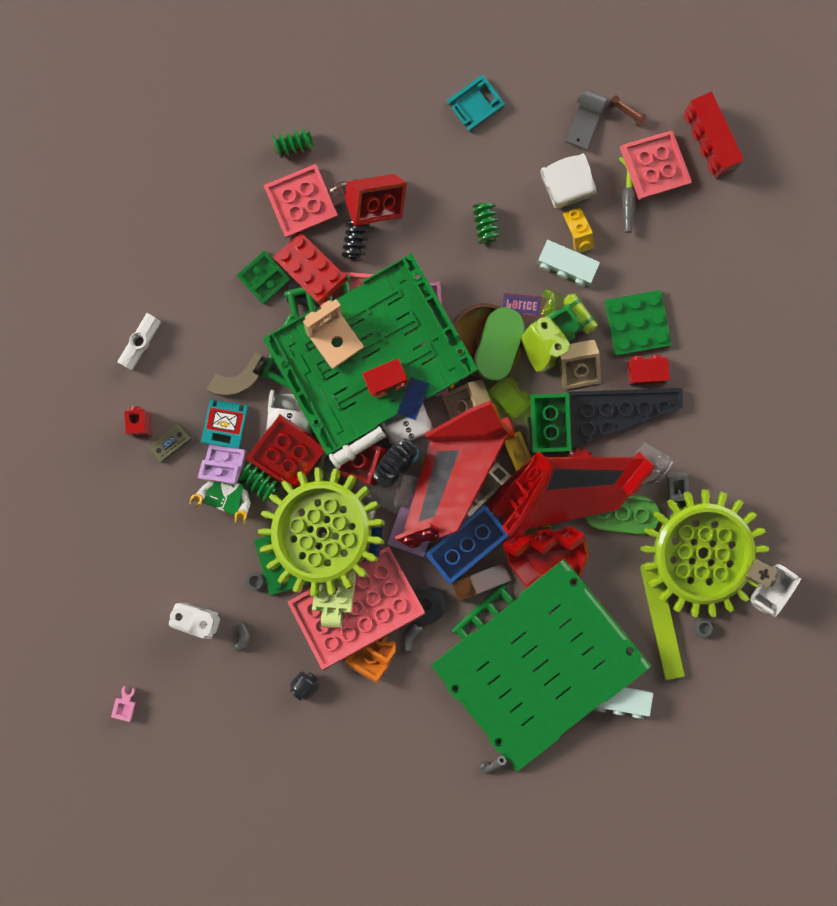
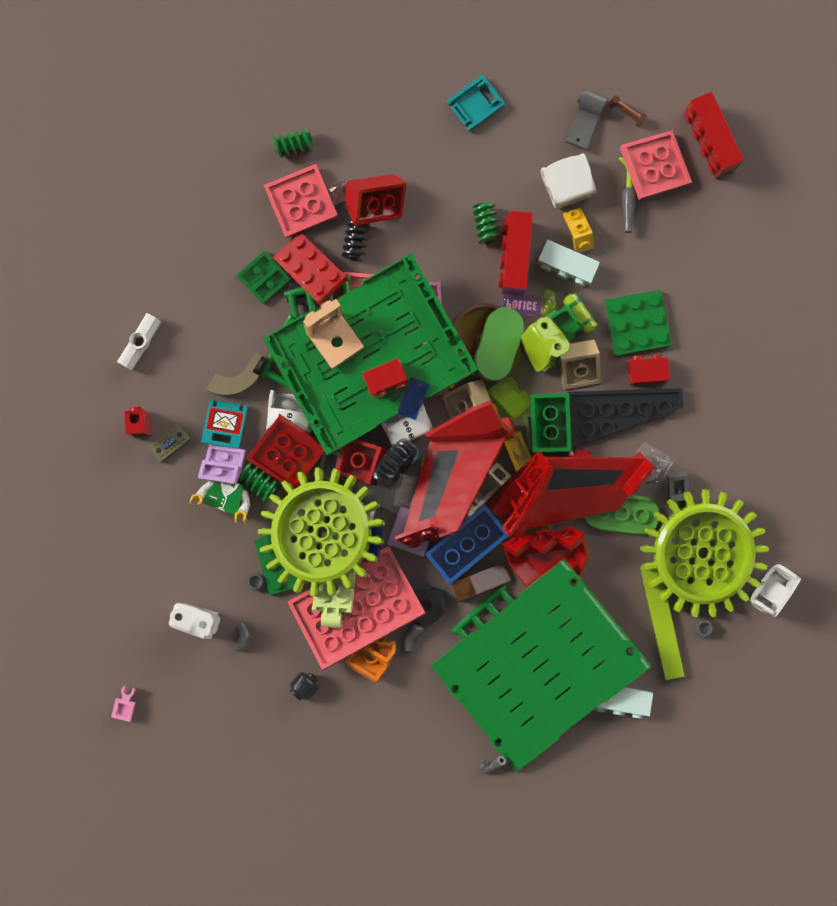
(349, 451): white pin -> none
(516, 256): none -> red brick
(754, 576): dark tan brick -> none

